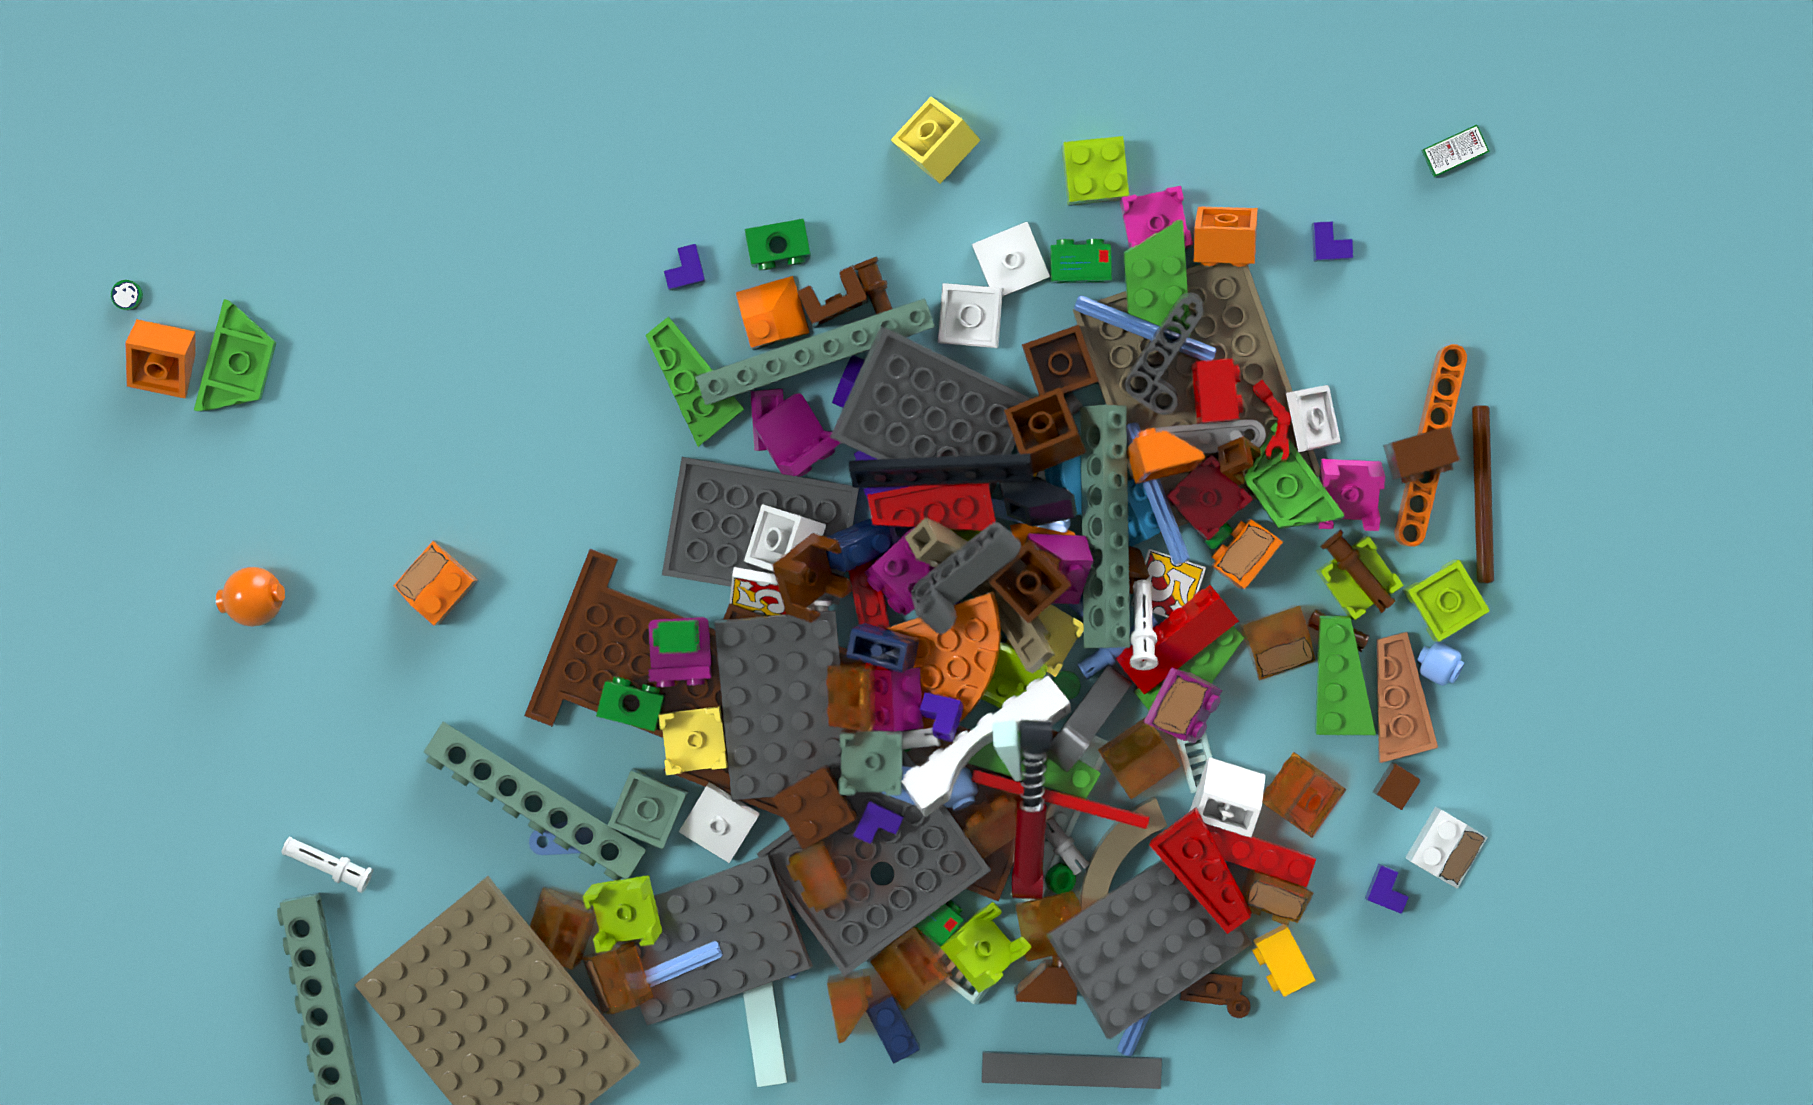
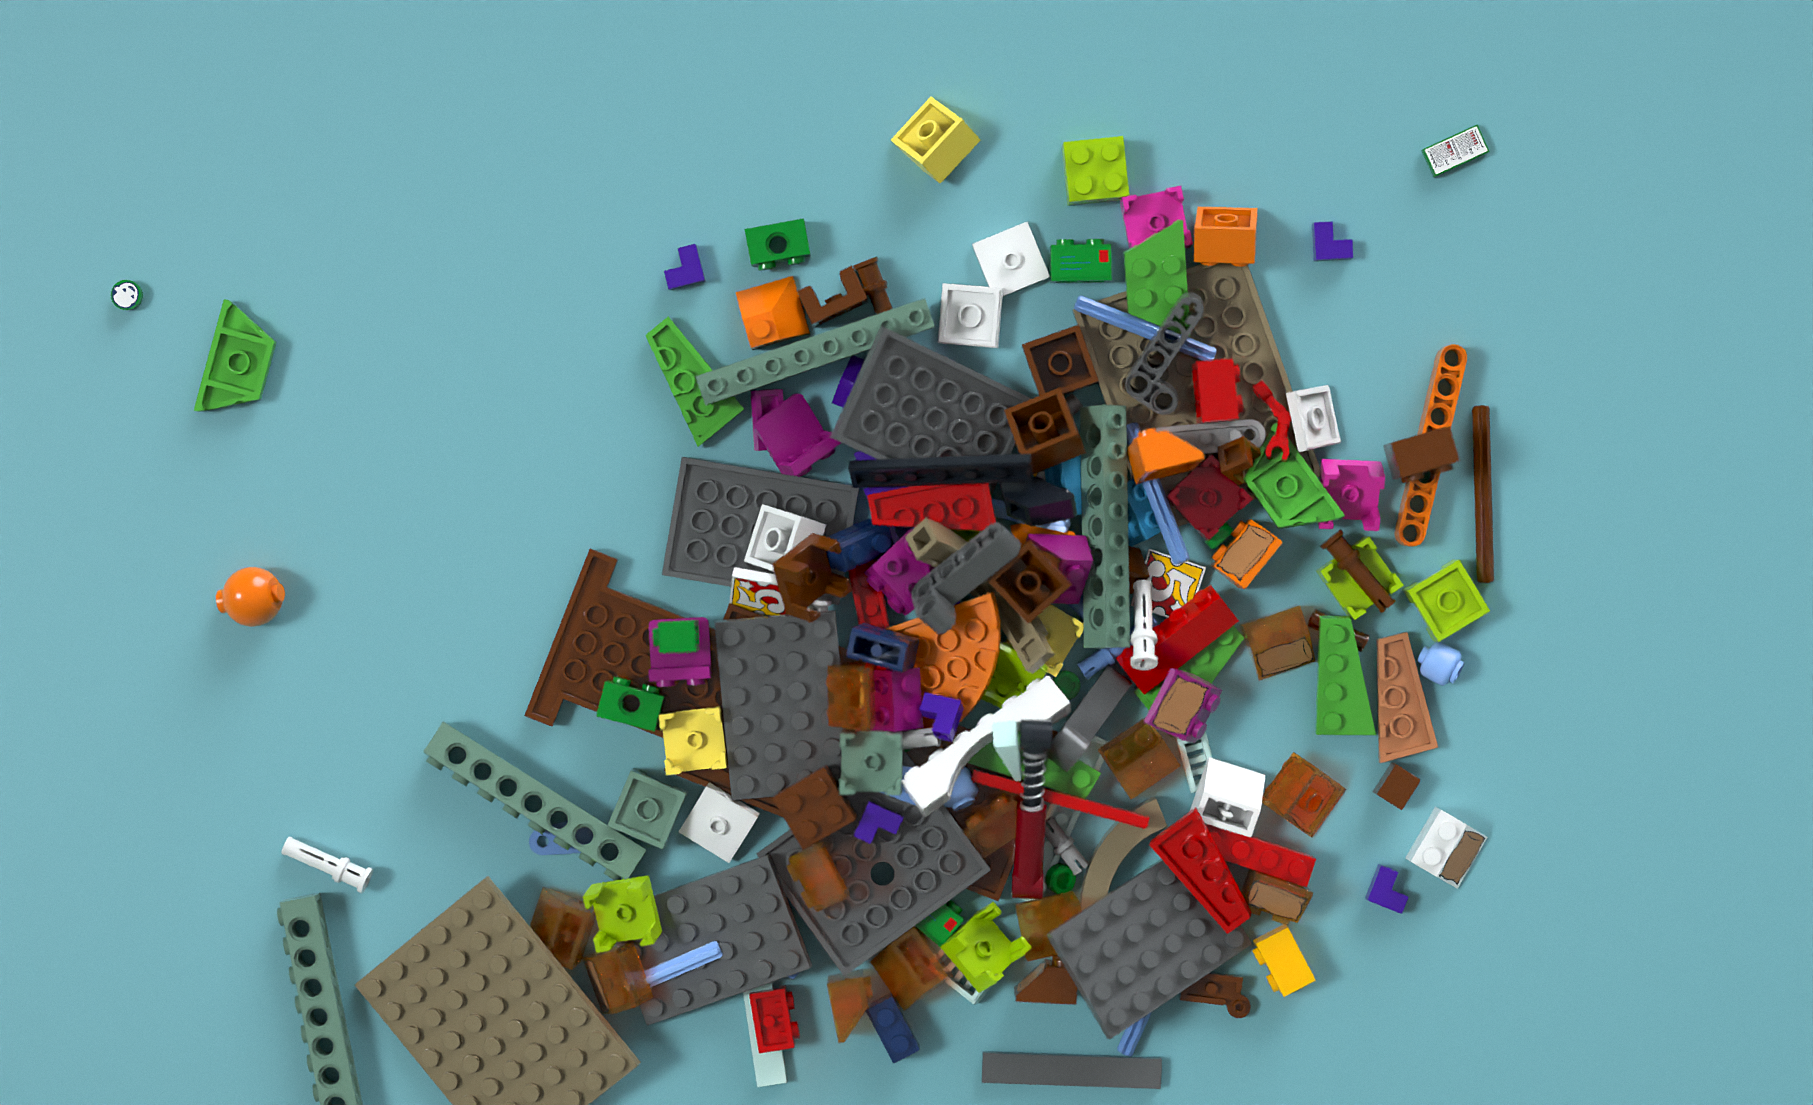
(160, 358): orange slope -> none
(435, 584): orange slope -> none
(773, 1019): none -> red bracket

